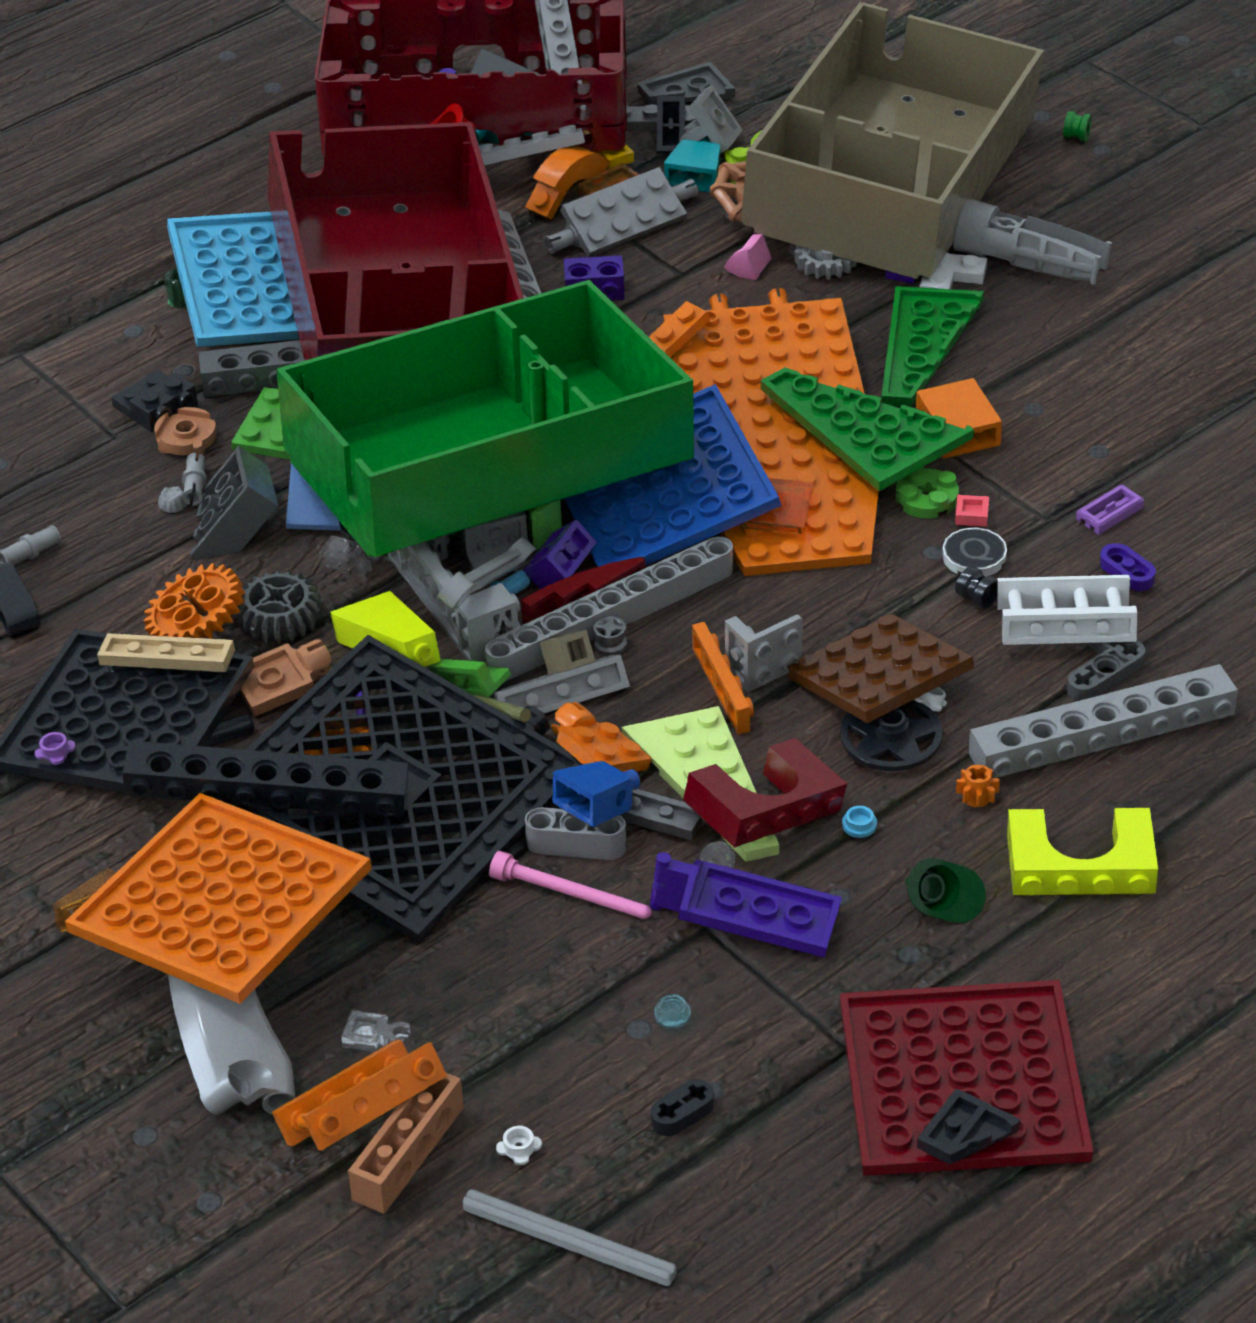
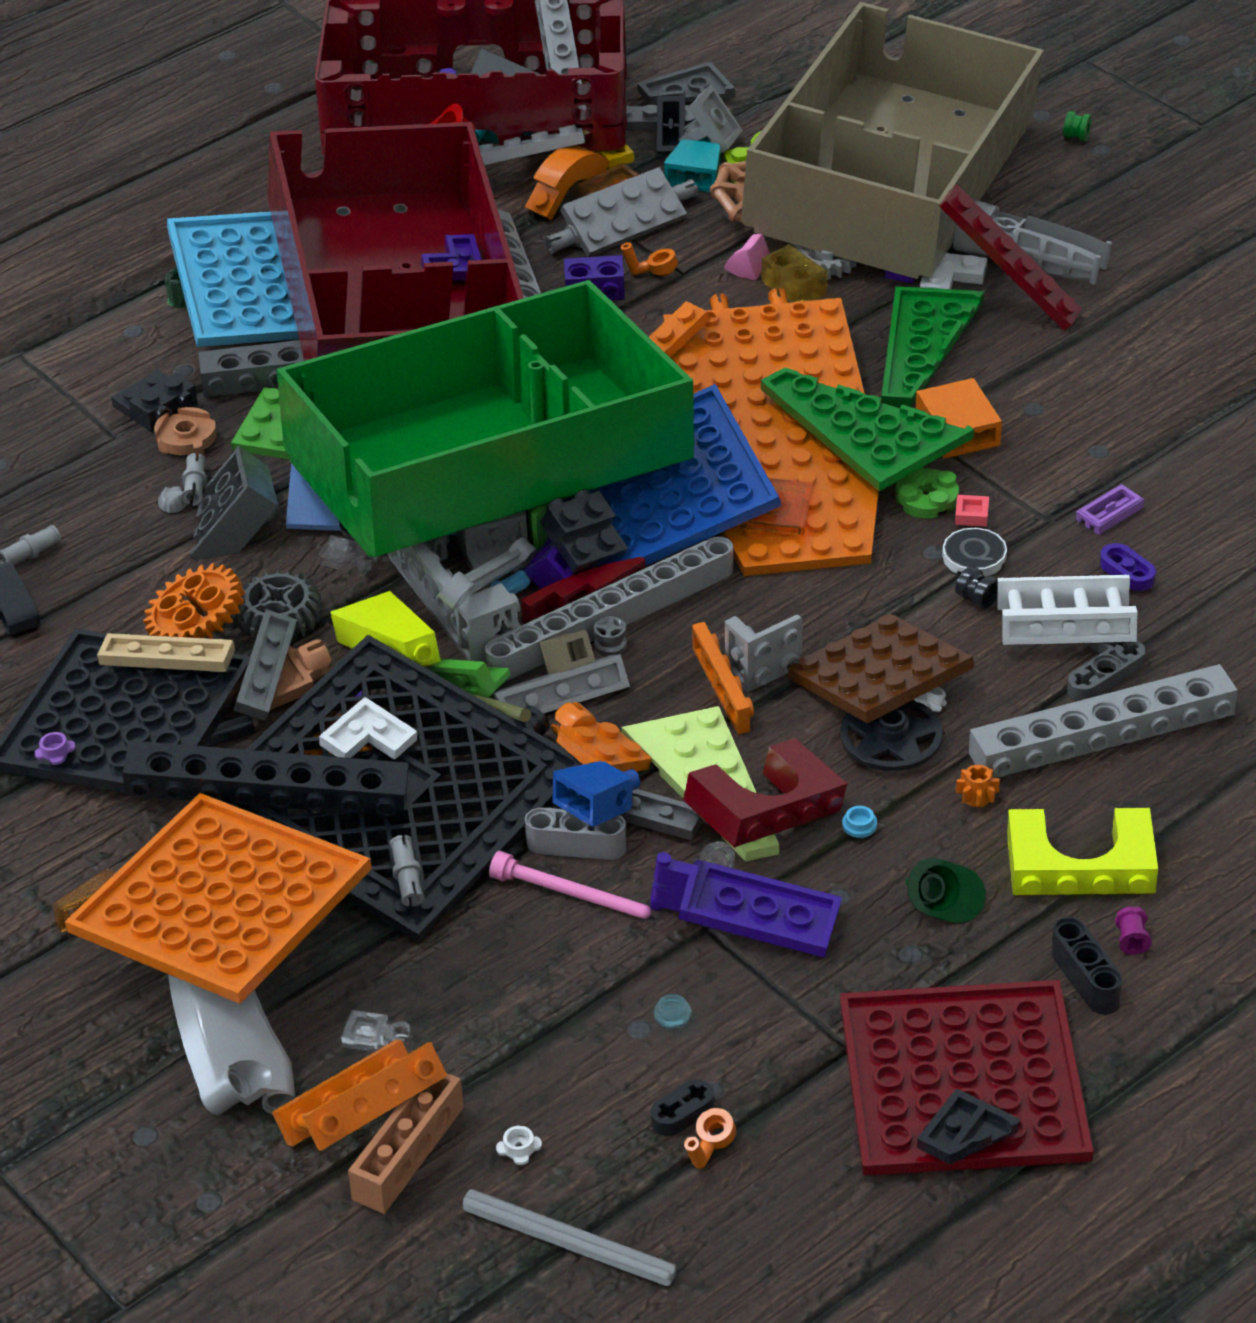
(265, 665): none -> flat silver plate
(365, 725): none -> white plate
(406, 870): none -> light grey pin
(459, 251): none -> dark purple plate
(583, 530): none -> black plate
(659, 263): none -> orange plate
(706, 1124): none -> orange plate
(795, 274): none -> clear yellow brick
(1010, 257): none -> dark red plate
(1086, 965): none -> black beam
(1133, 937): none -> magenta bush

